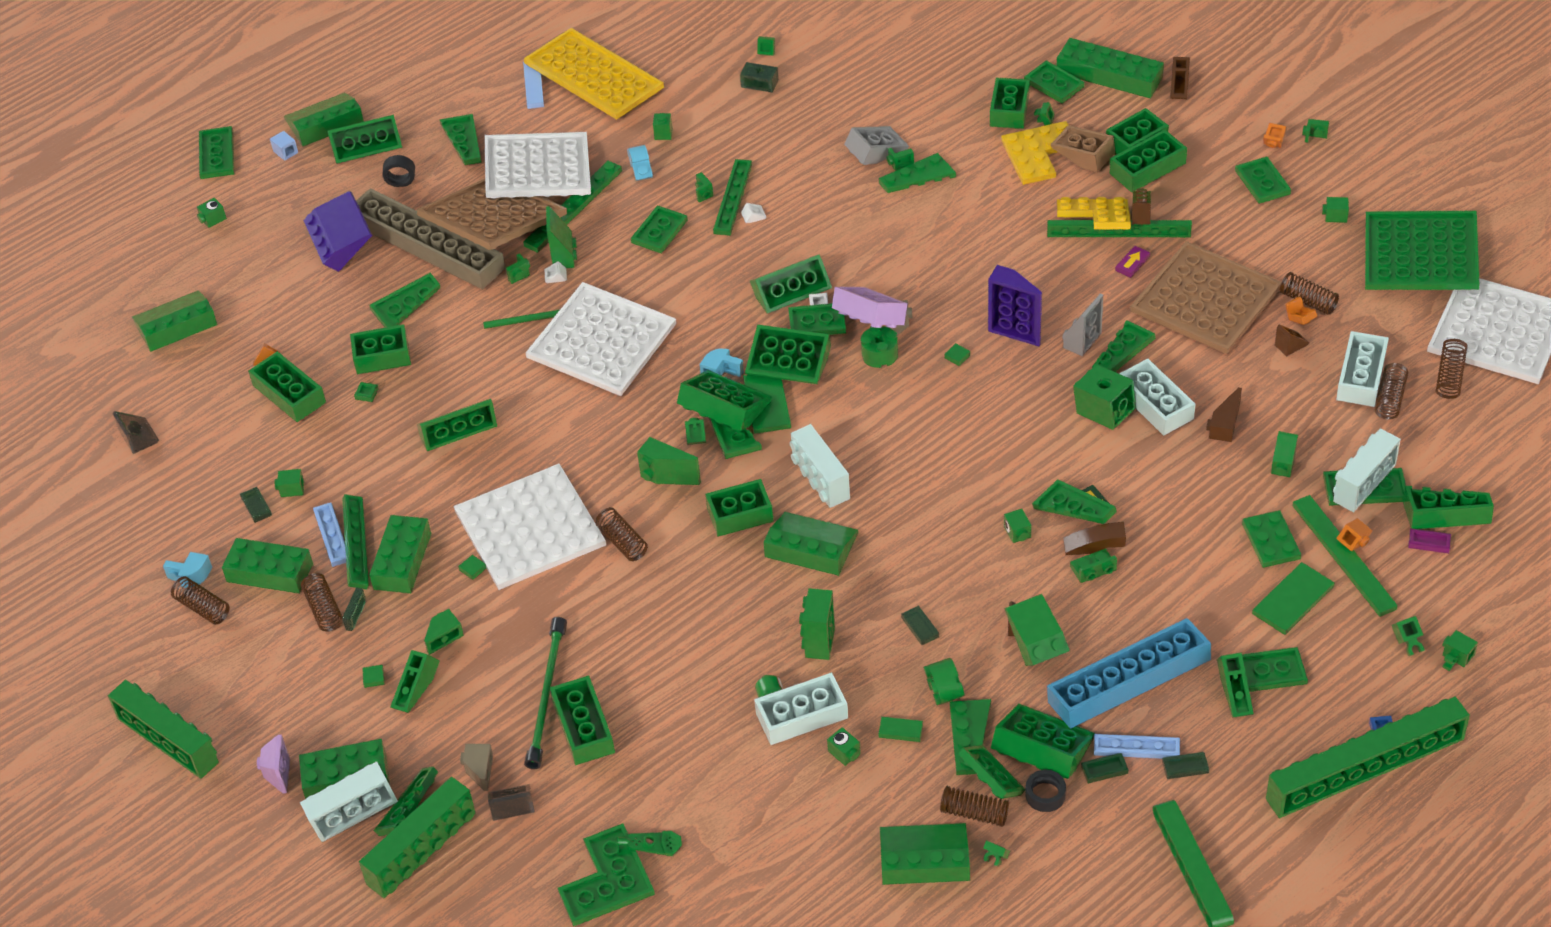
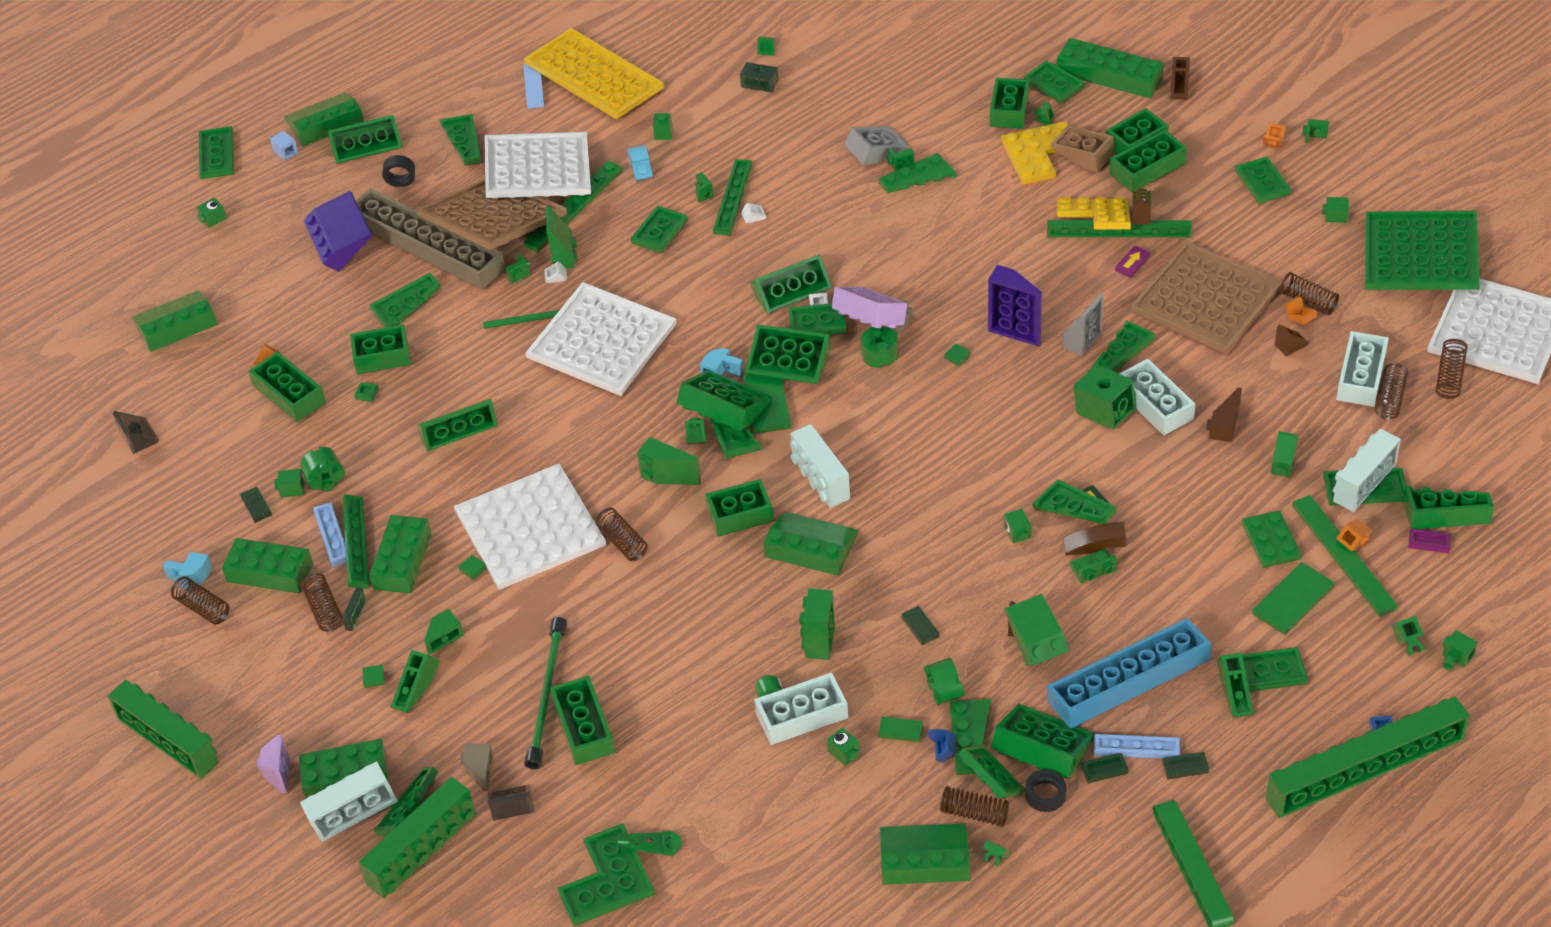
(322, 469): none -> green brick
(944, 743): none -> blue plate

